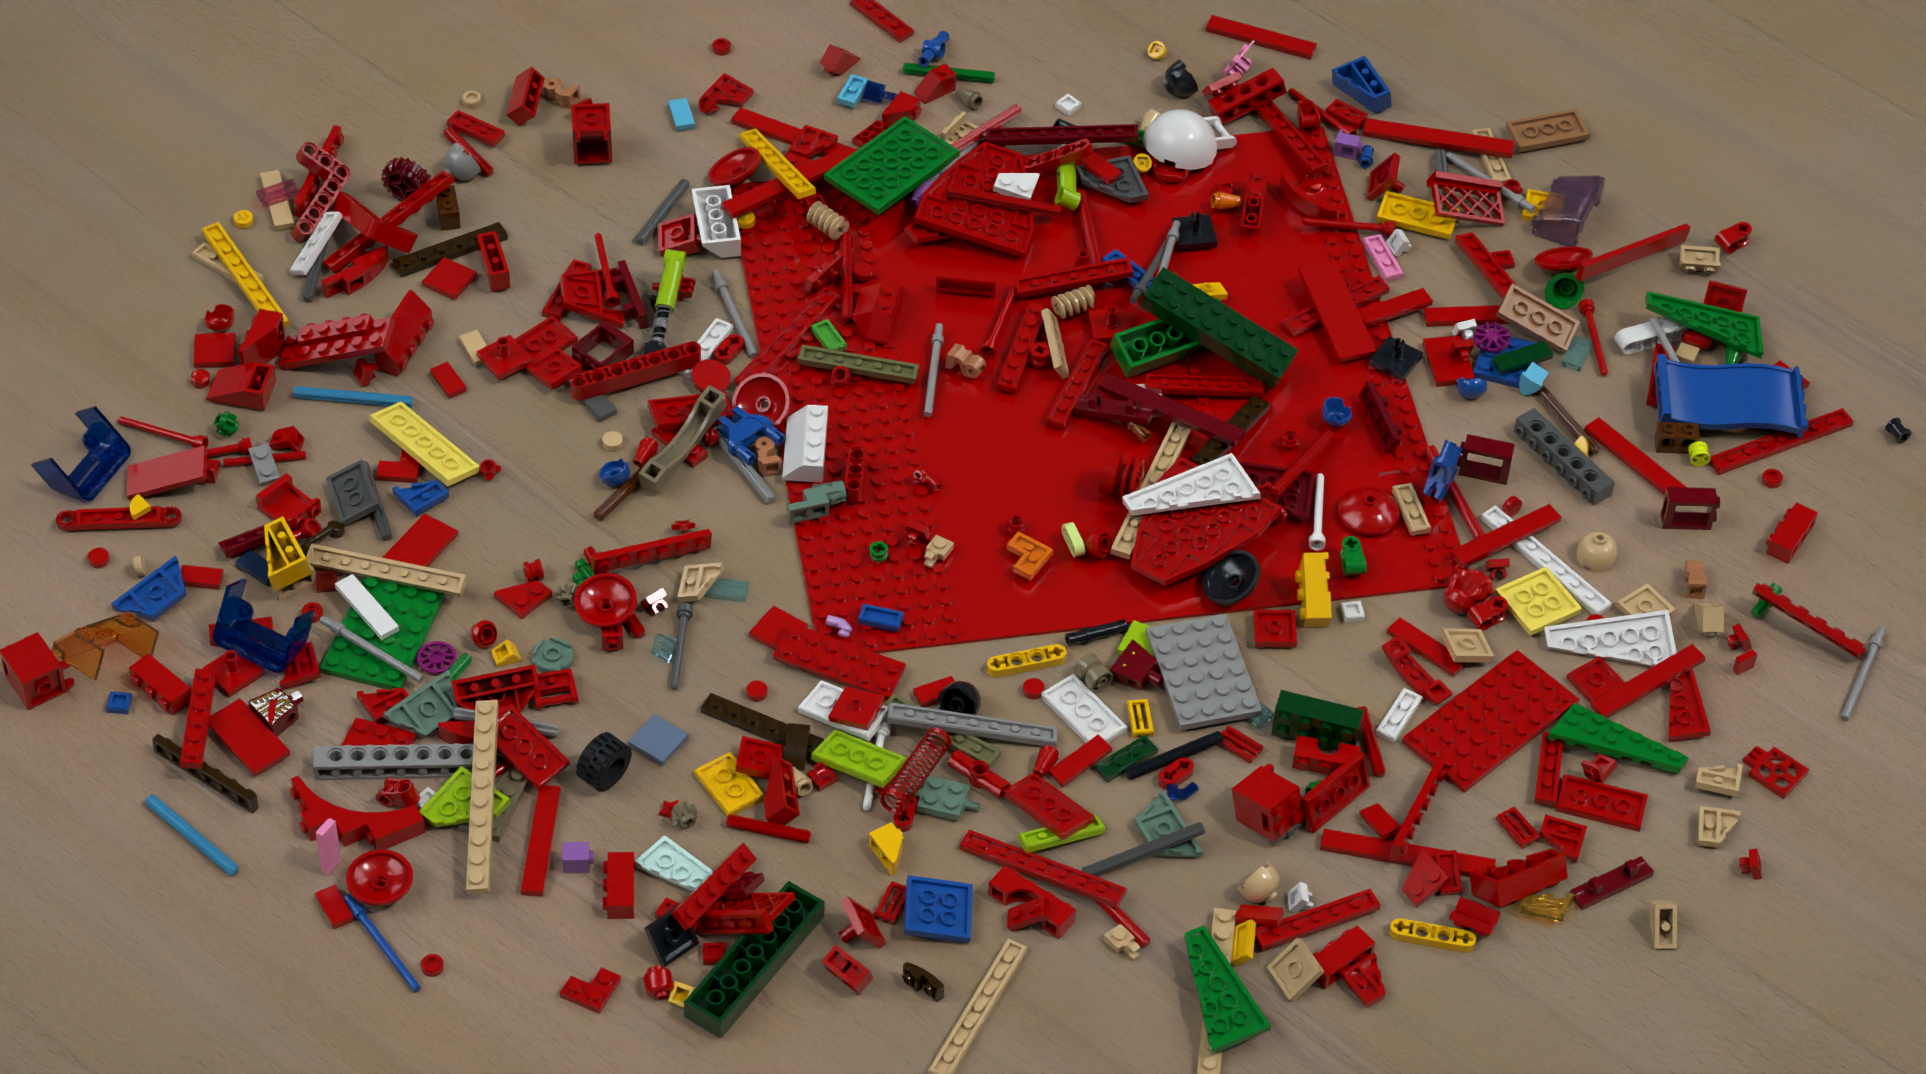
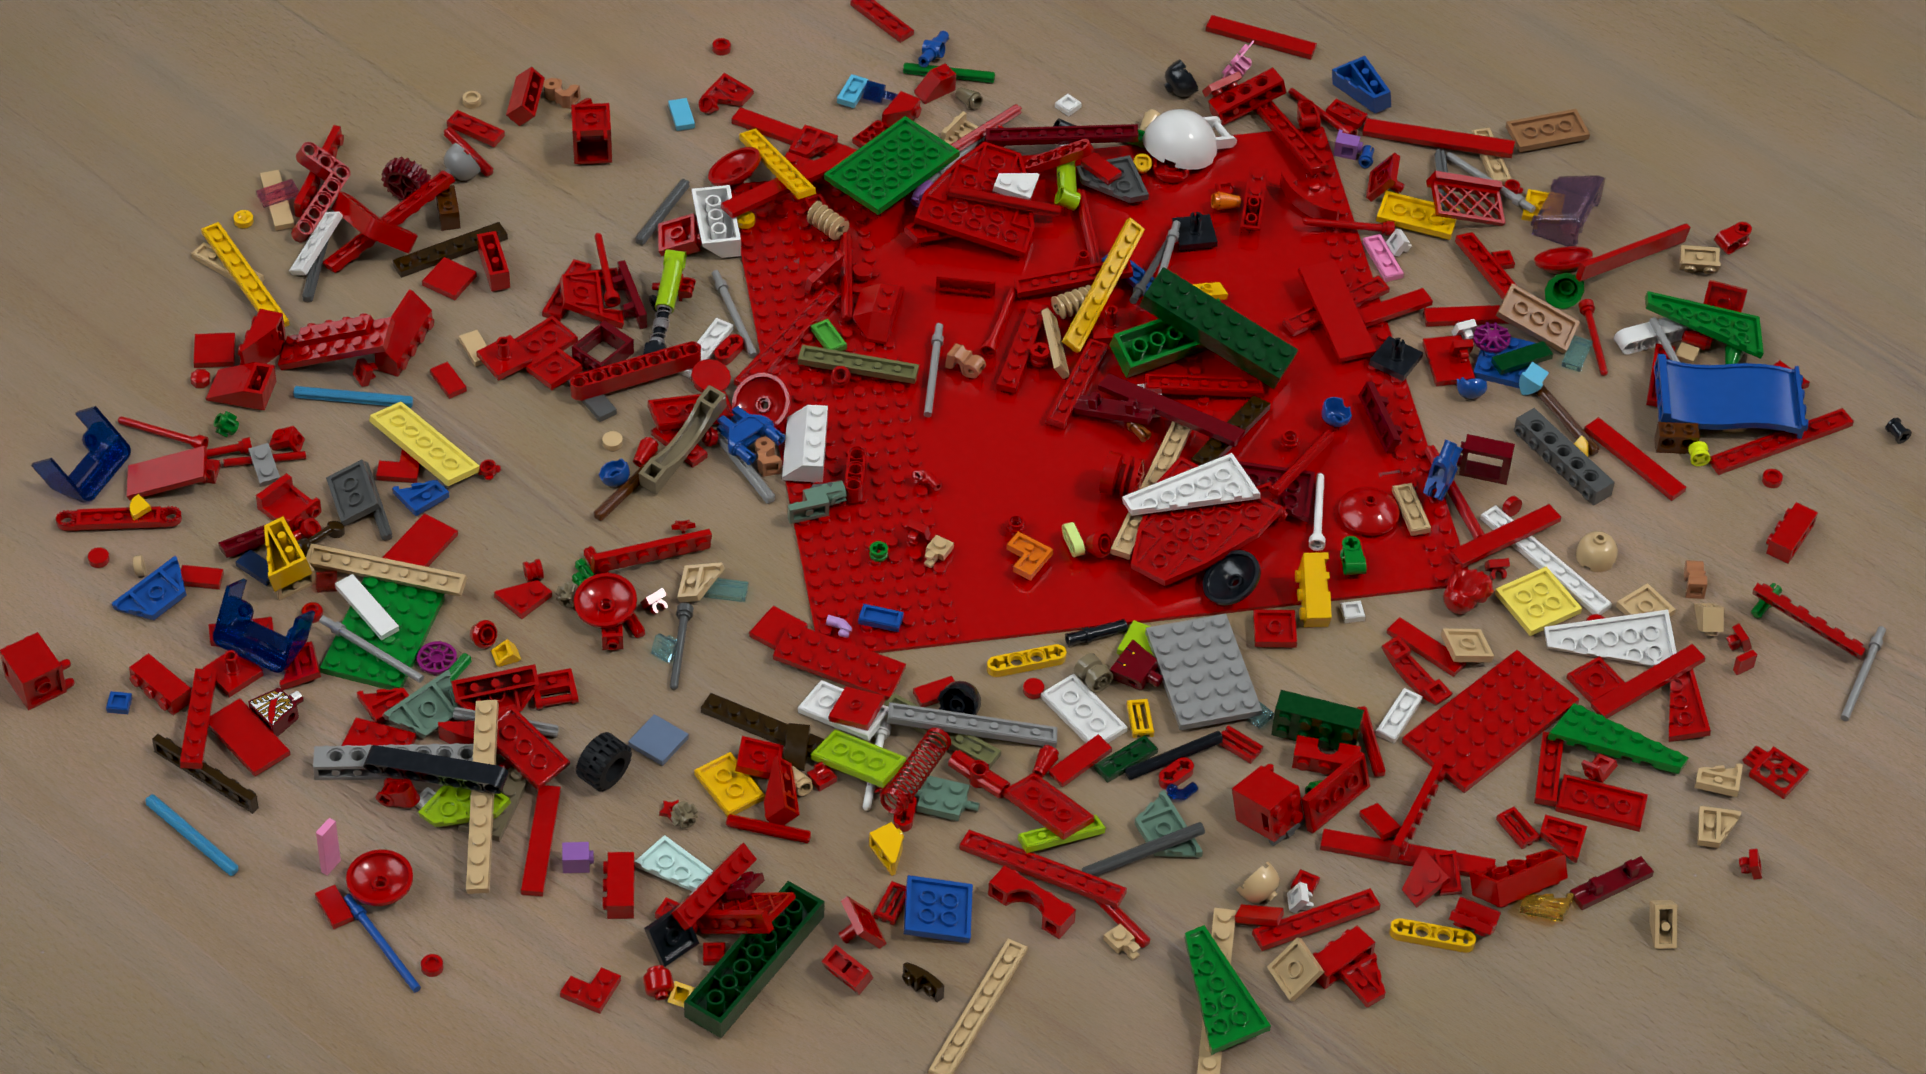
(83, 645): clear orange windscreen -> none
(220, 319): red hair -> none
(362, 272): red slope -> none
(379, 828): red arch -> none
(436, 769): none -> black beam
(552, 655): sand green tile -> none
(756, 690): red tile -> none
(838, 60): red slope -> none
(1028, 913): red plate -> none
(1103, 285): none -> yellow tile
(1157, 50): yellow tile -> none
(1243, 942): yellow tile -> none
(1307, 878): none -> red tile
(1488, 613): red piece -> none
(1689, 497): dark red window -> none

